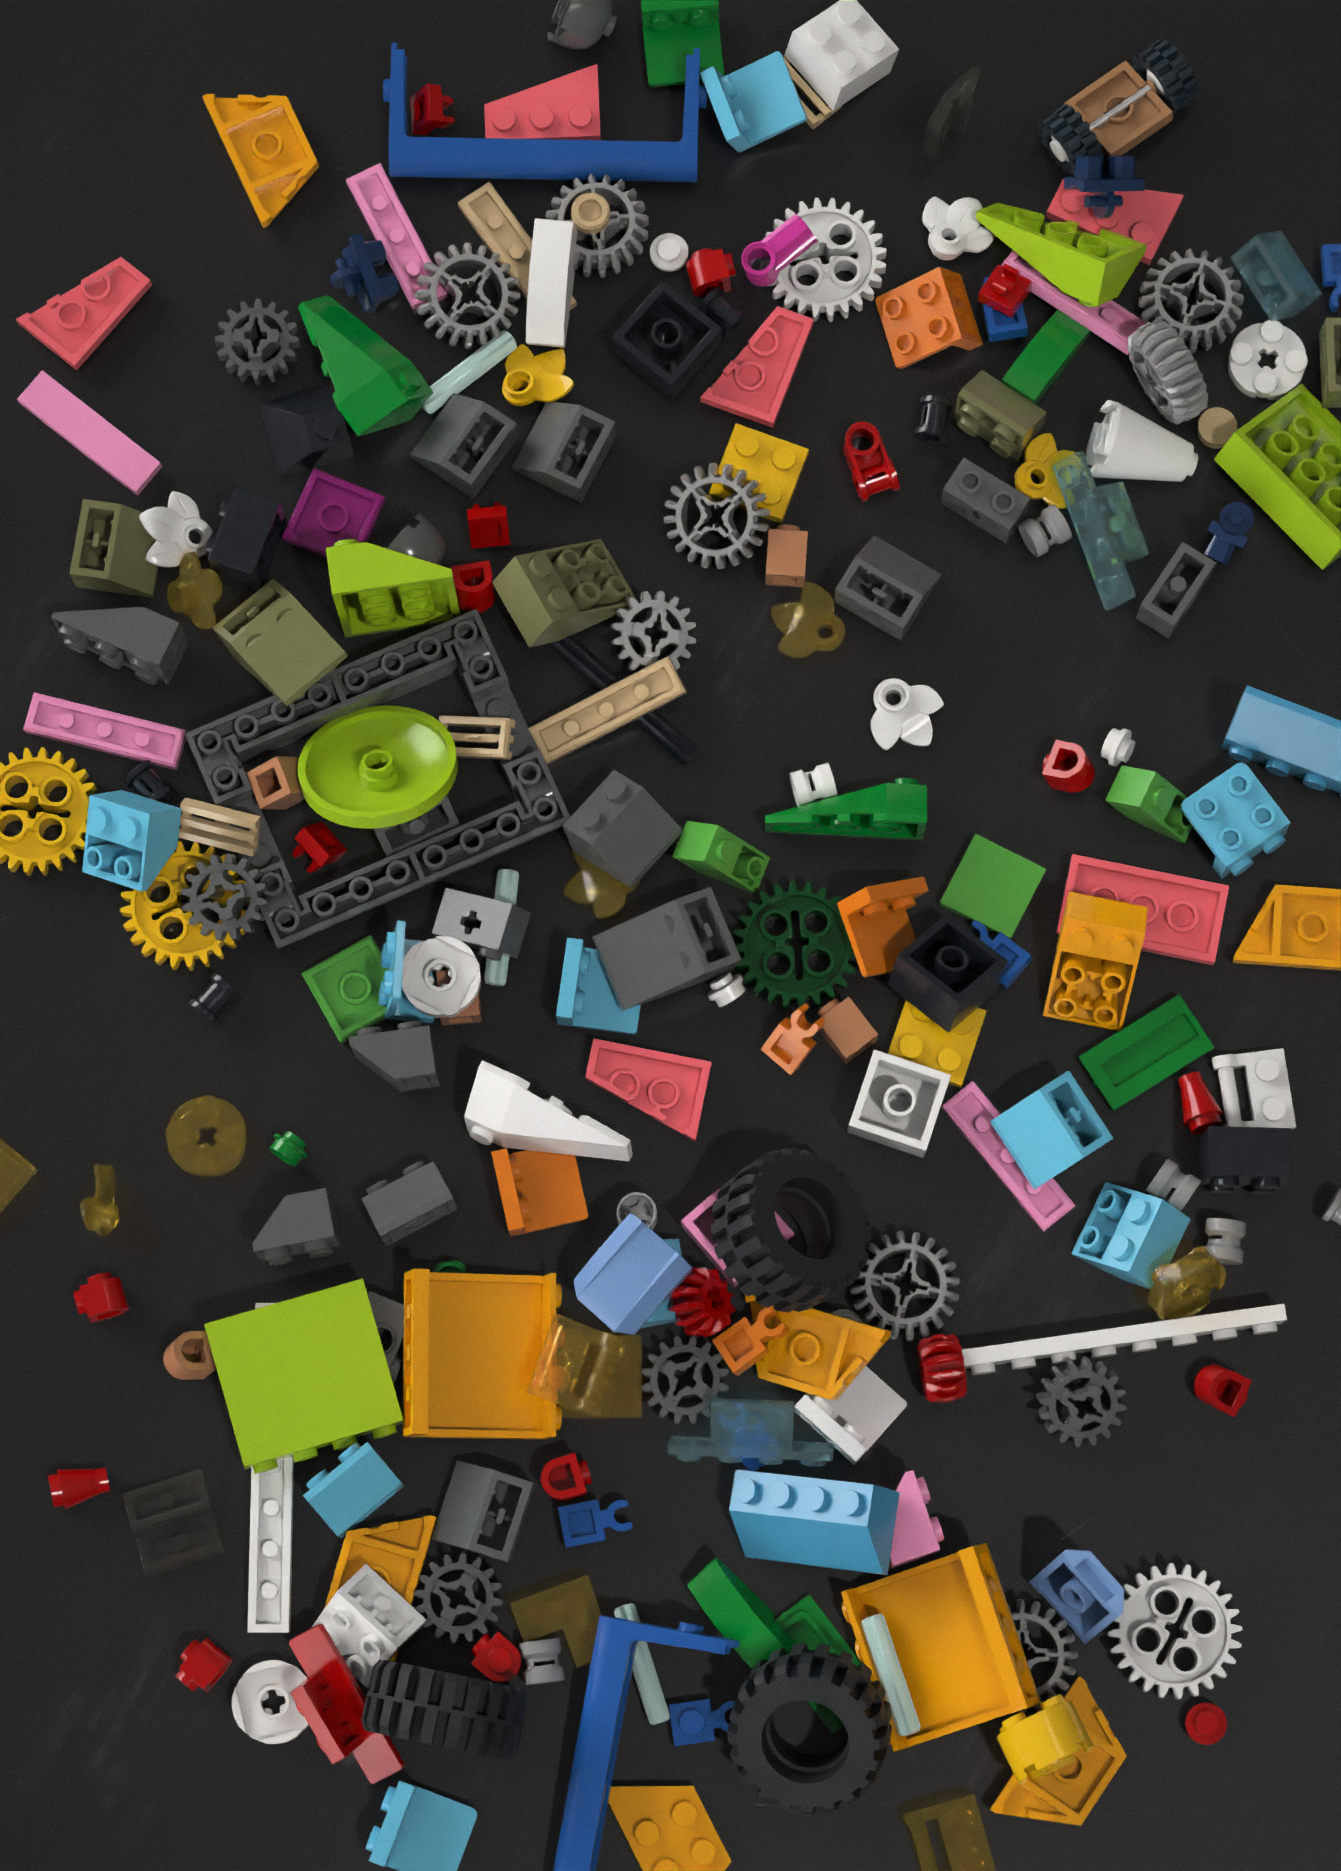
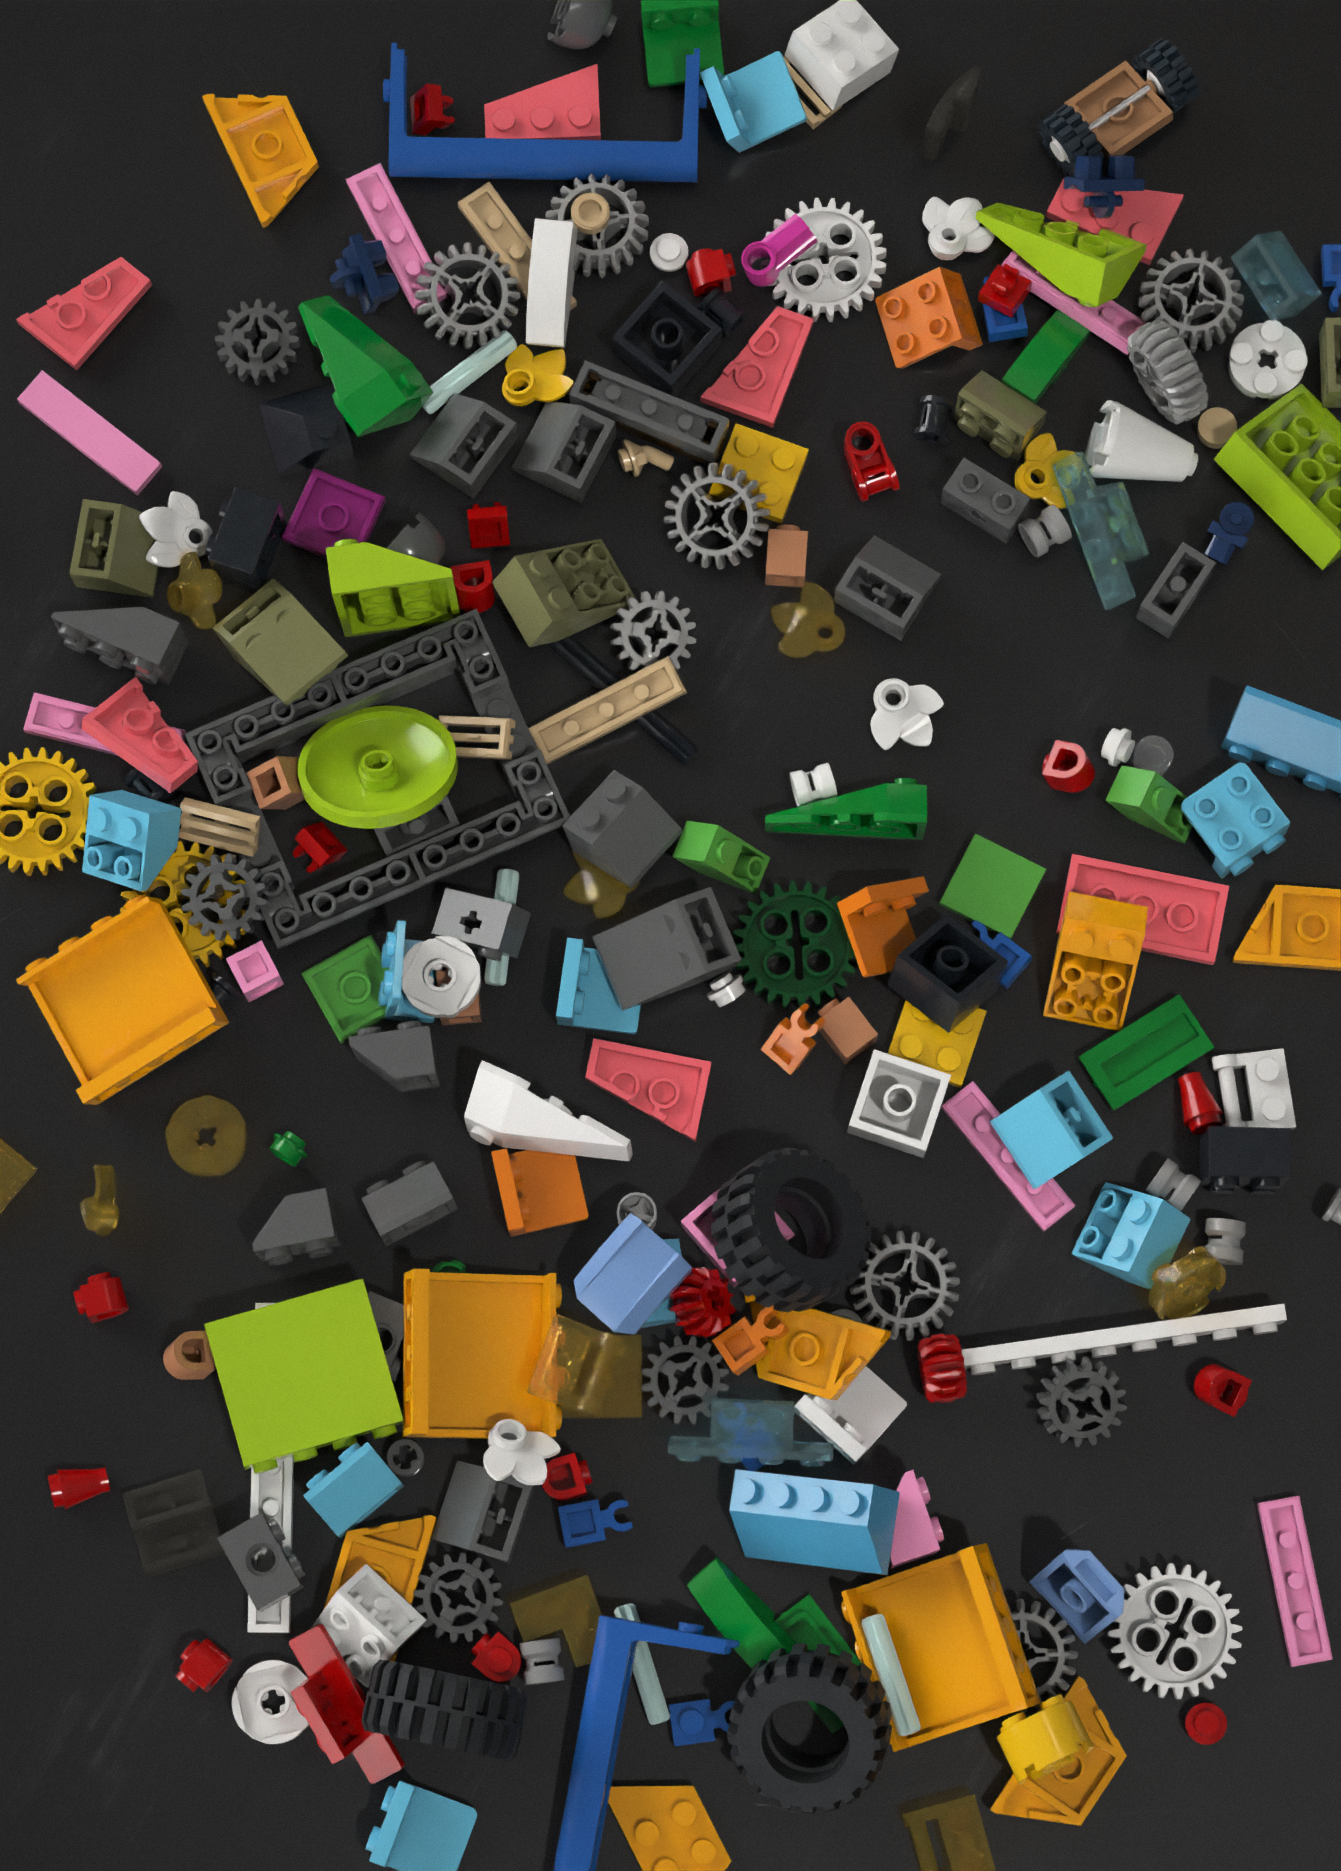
(124, 998): none -> light orange panel
(139, 735): none -> coral wing
(244, 1543): none -> dark grey brick
(255, 971): none -> bright pink brick
(395, 1450): none -> dark grey bush
(518, 1453): none -> white plate
(634, 457): none -> tan plate
(651, 413): none -> dark grey piece
(1153, 754): none -> clear tile
(1295, 1581): none -> bright pink tile

